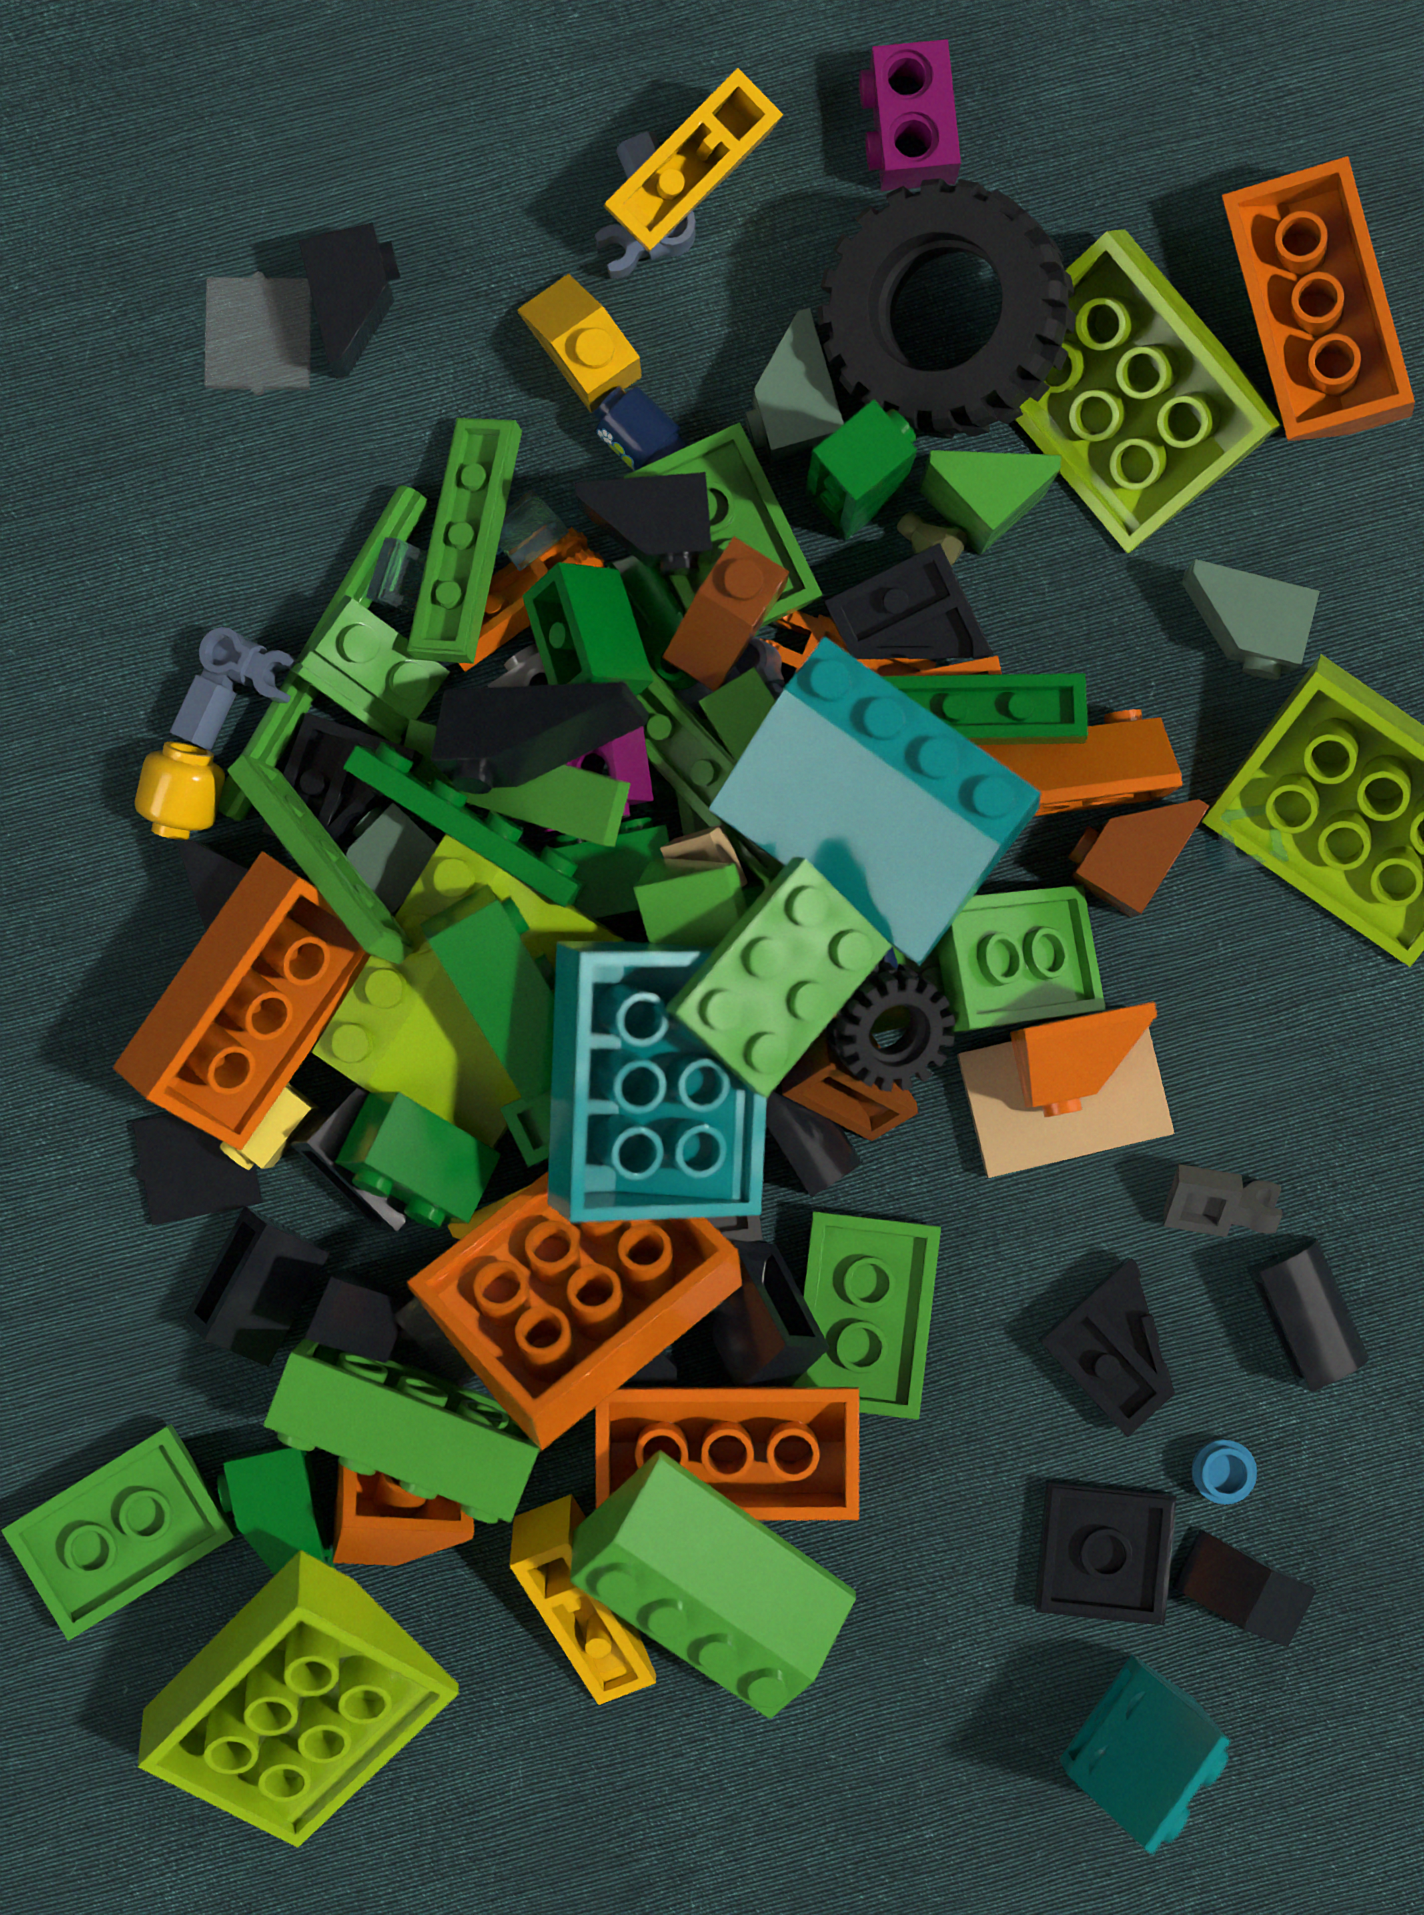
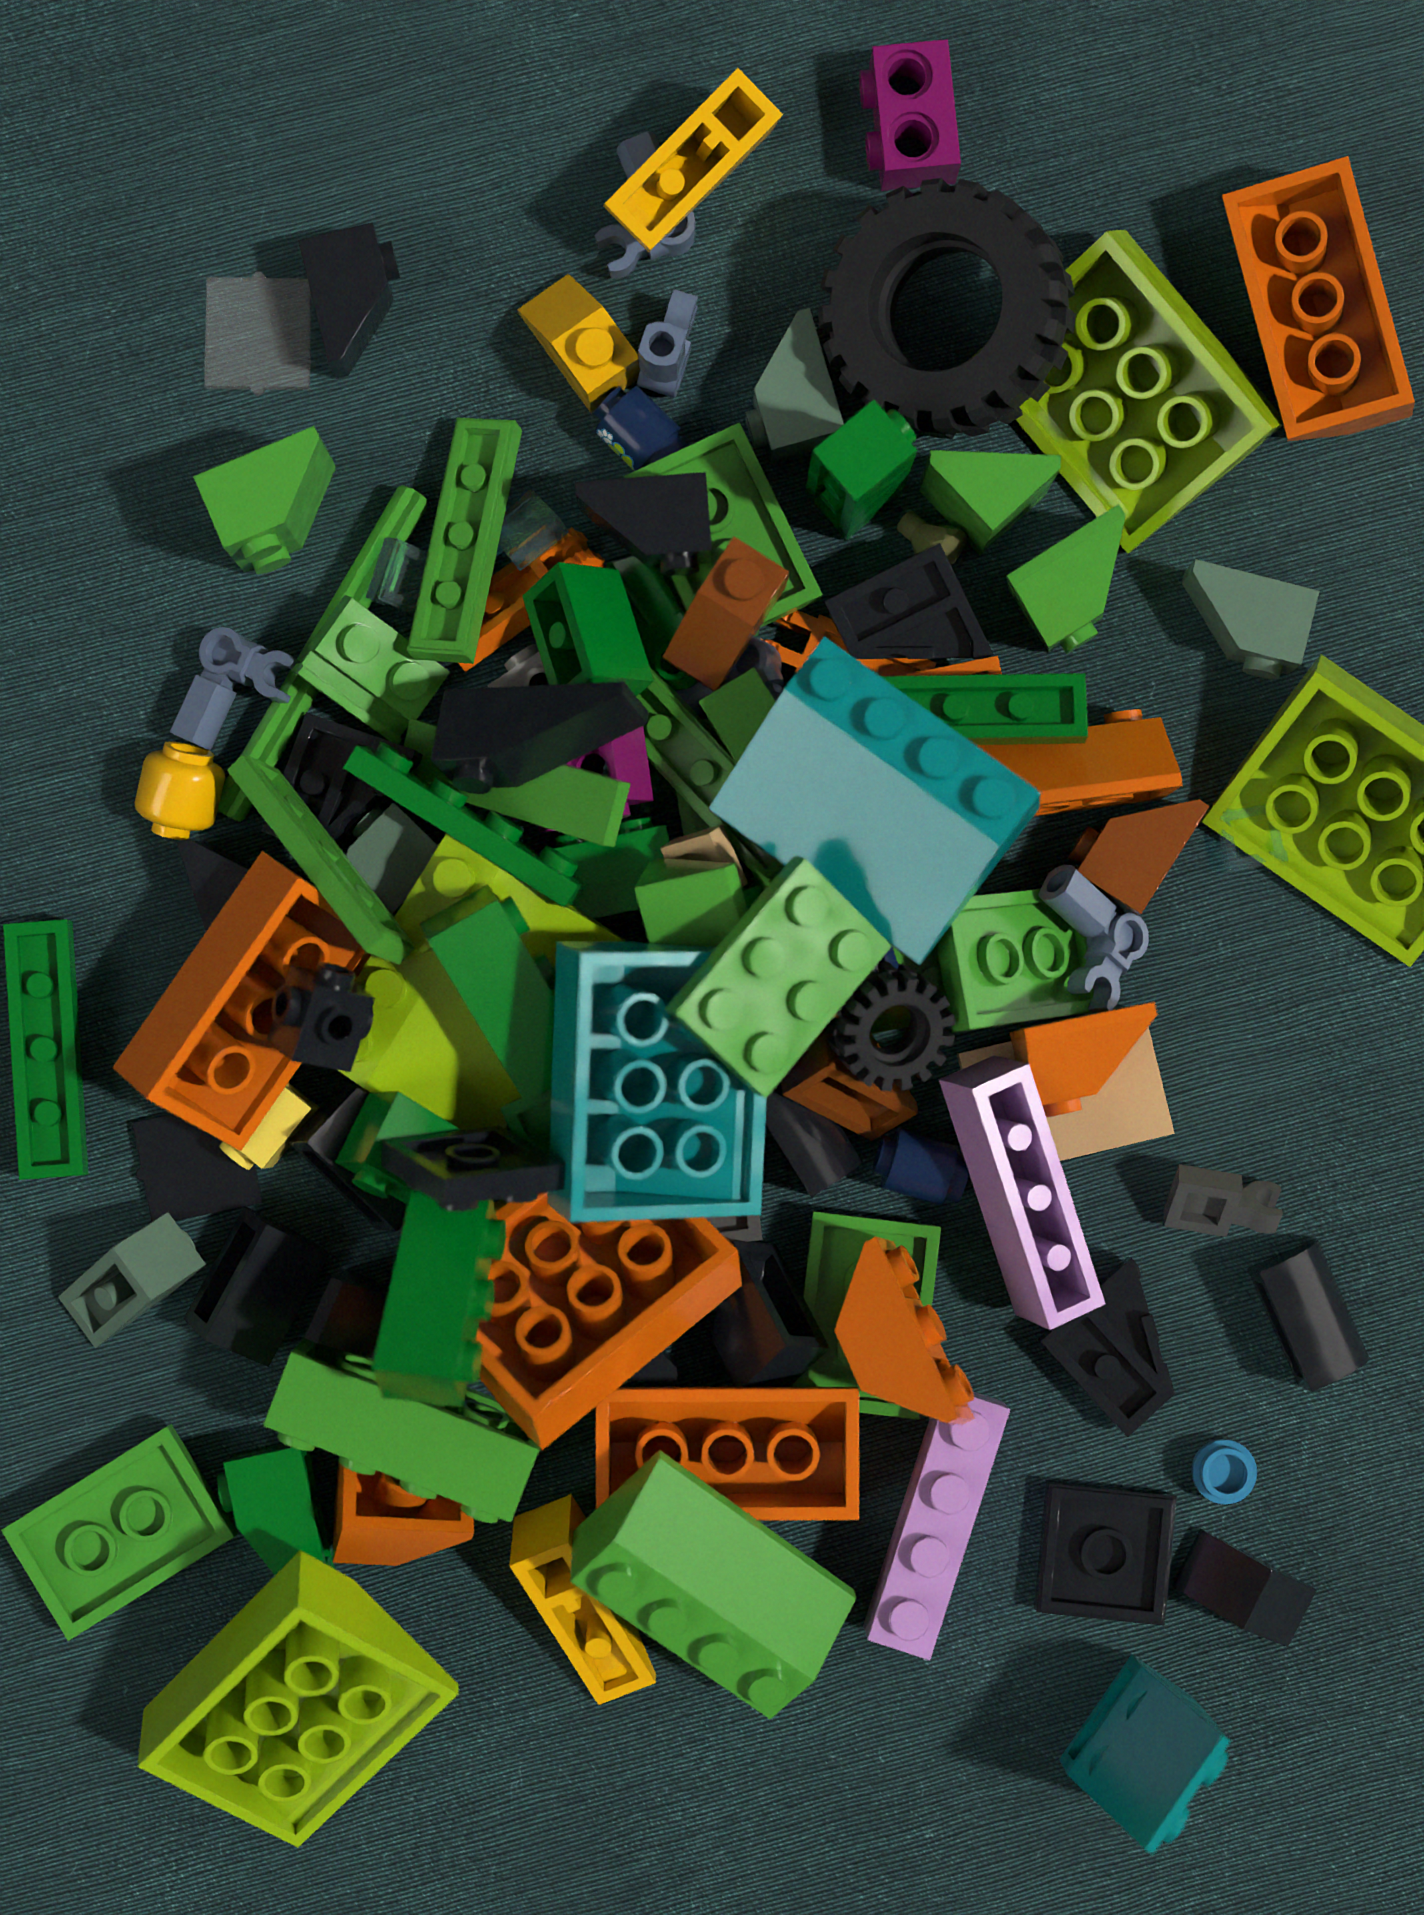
(45, 1049): none -> green plate
(131, 1279): none -> sand green slope
(268, 499): none -> bright green slope
(321, 1016): none -> black brick
(437, 1302): none -> green brick
(473, 1167): none -> black plate
(666, 348): none -> sand blue bar
(897, 1340): none -> orange slope
(921, 1166): none -> dark blue brick
(934, 1529): none -> lavender brick
(1022, 1191): none -> lavender brick
(1069, 583): none -> bright green slope
(1111, 937): none -> sand blue bar

